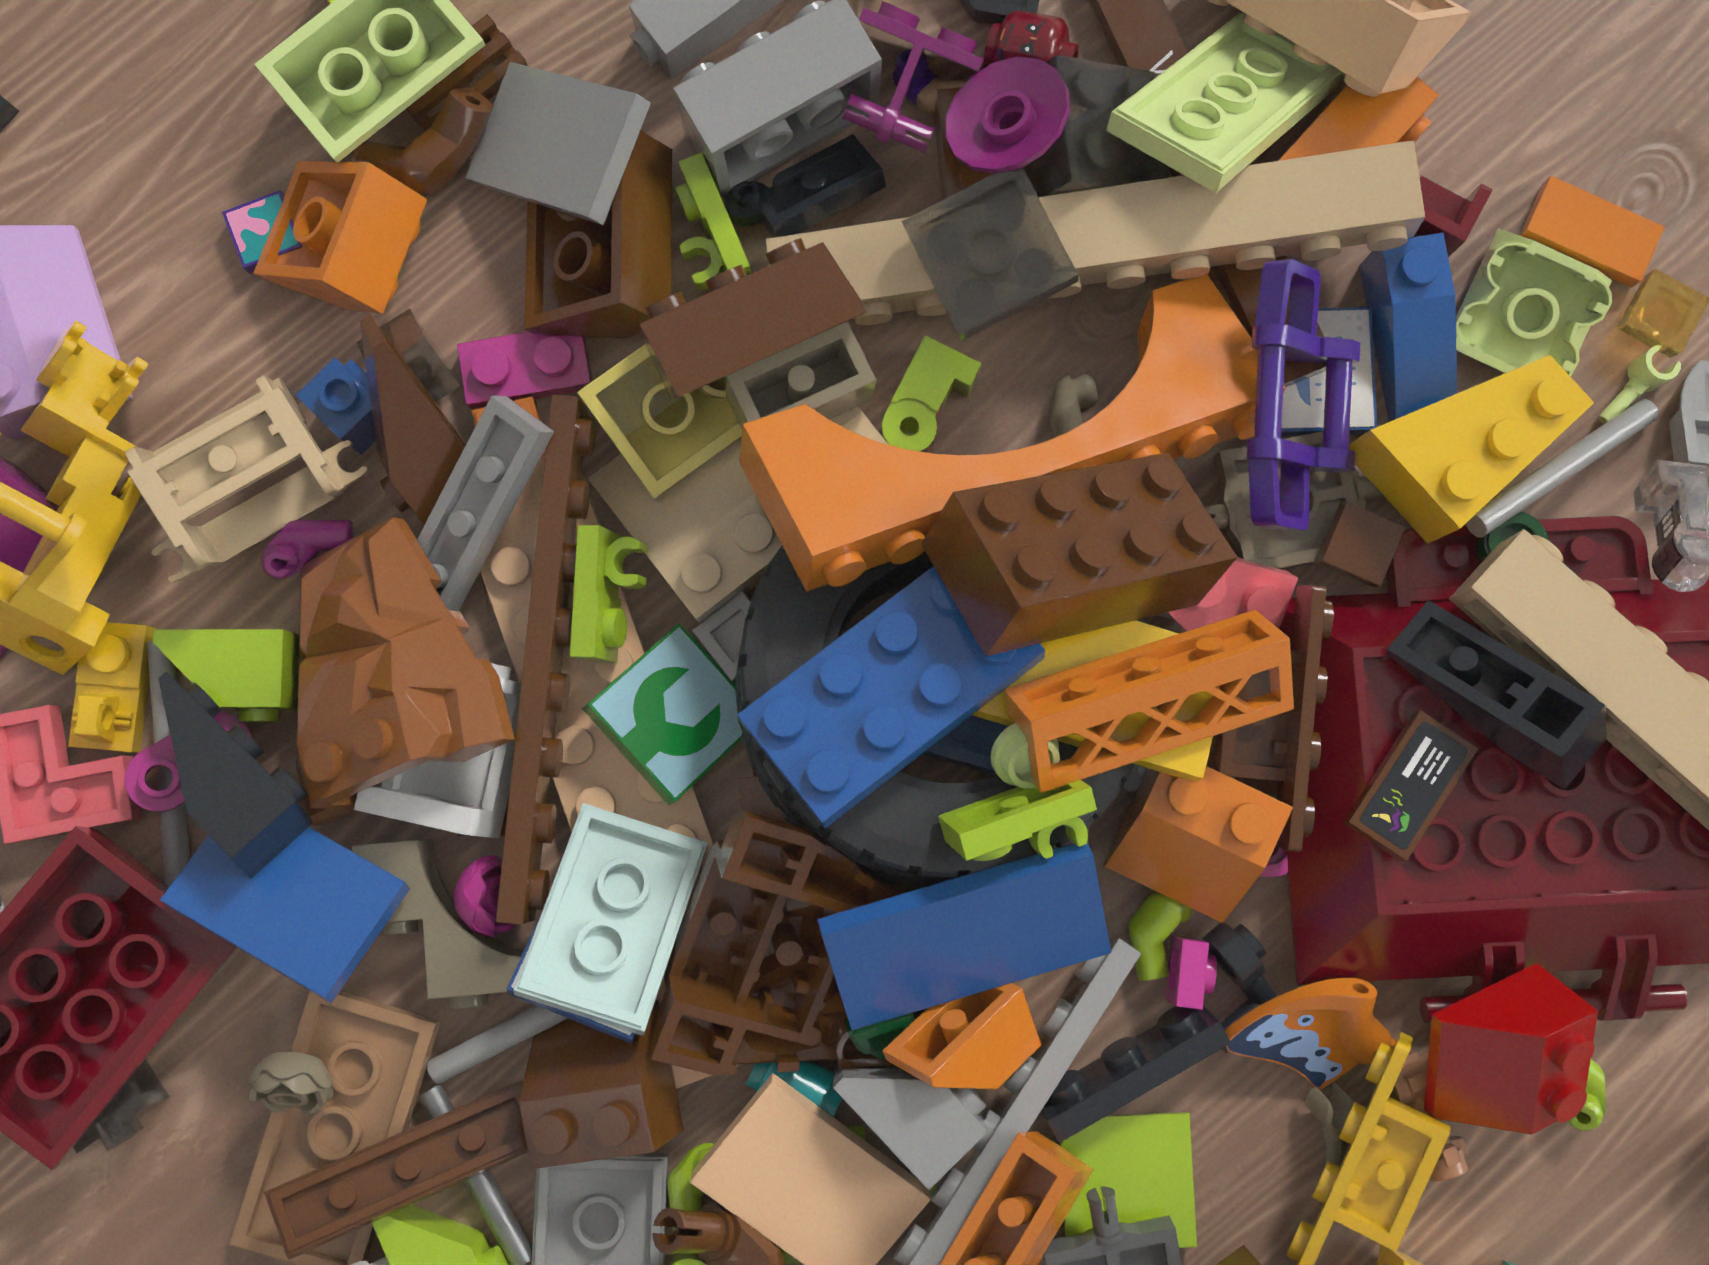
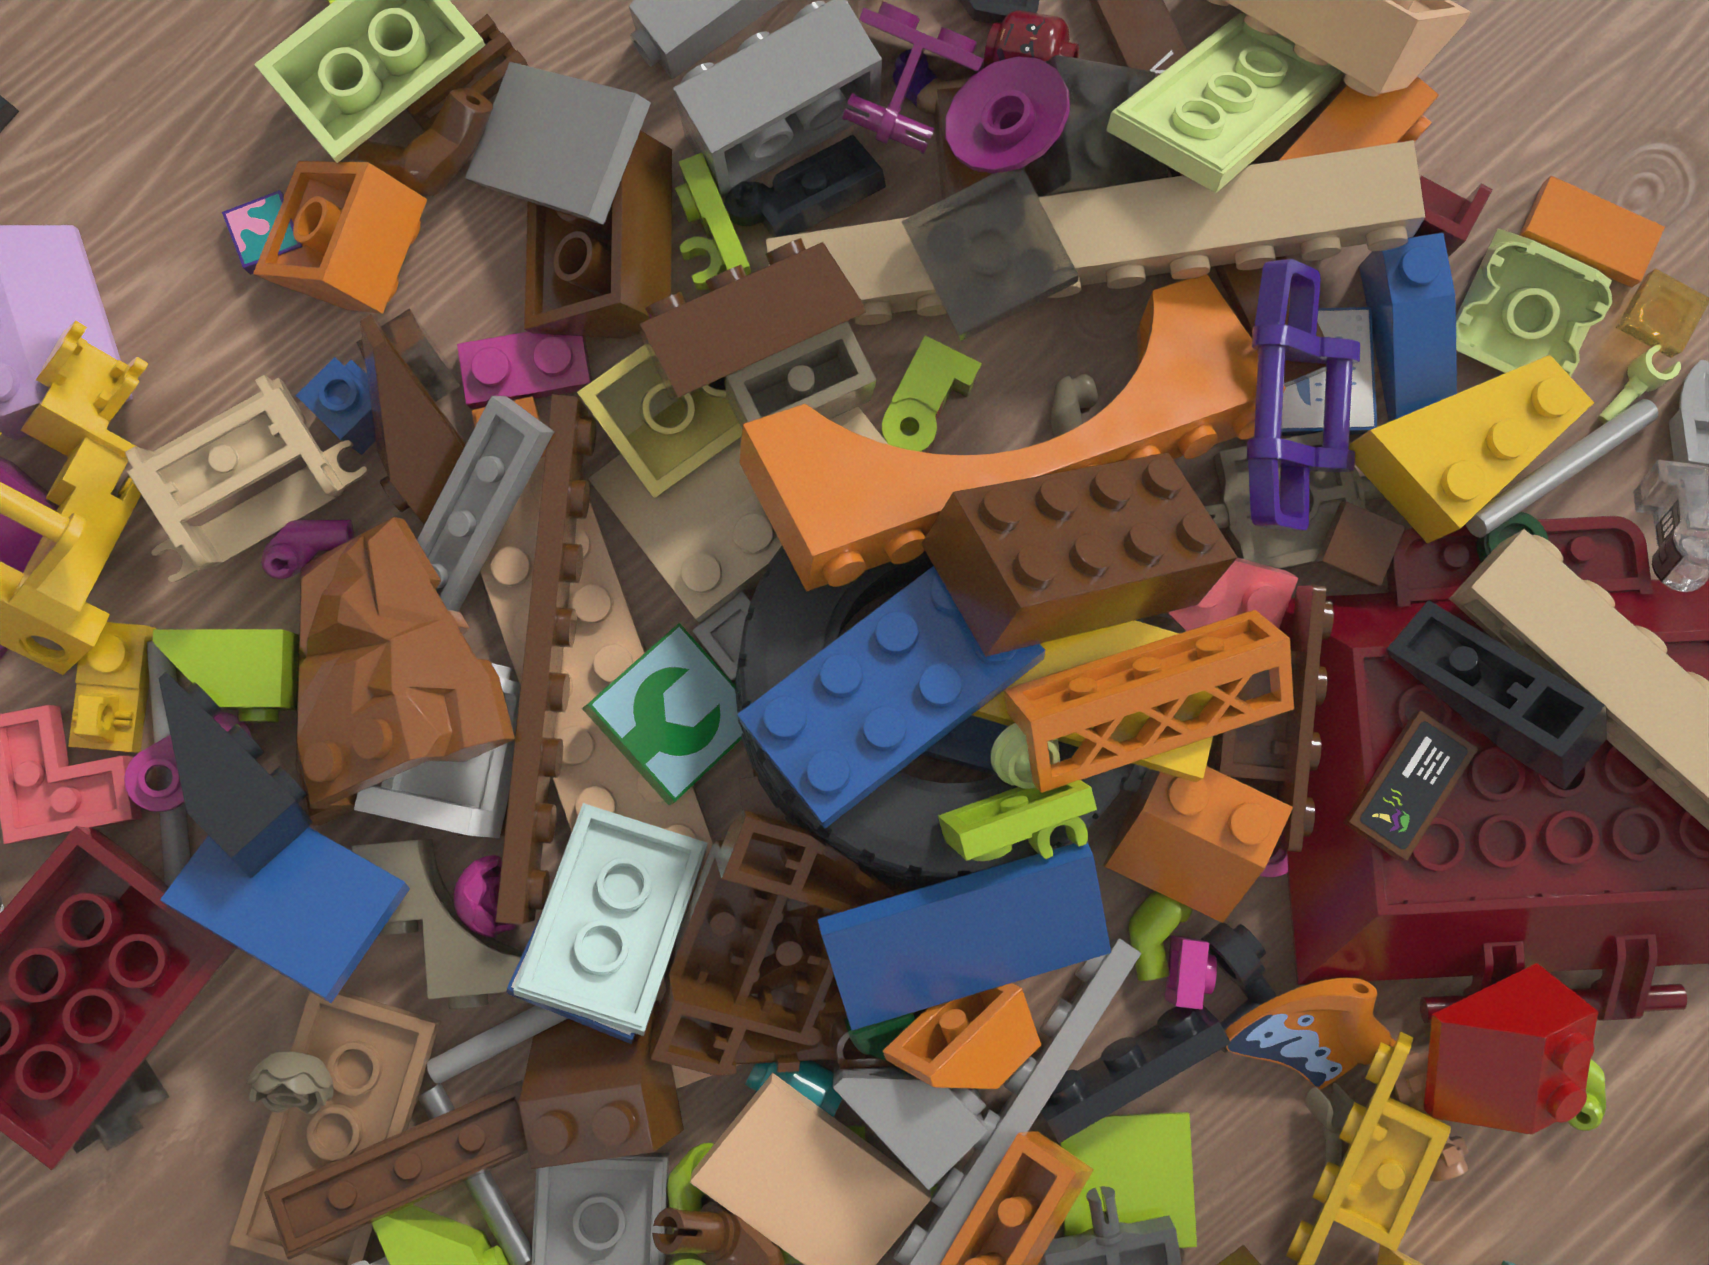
(597, 614): lime plate -> none

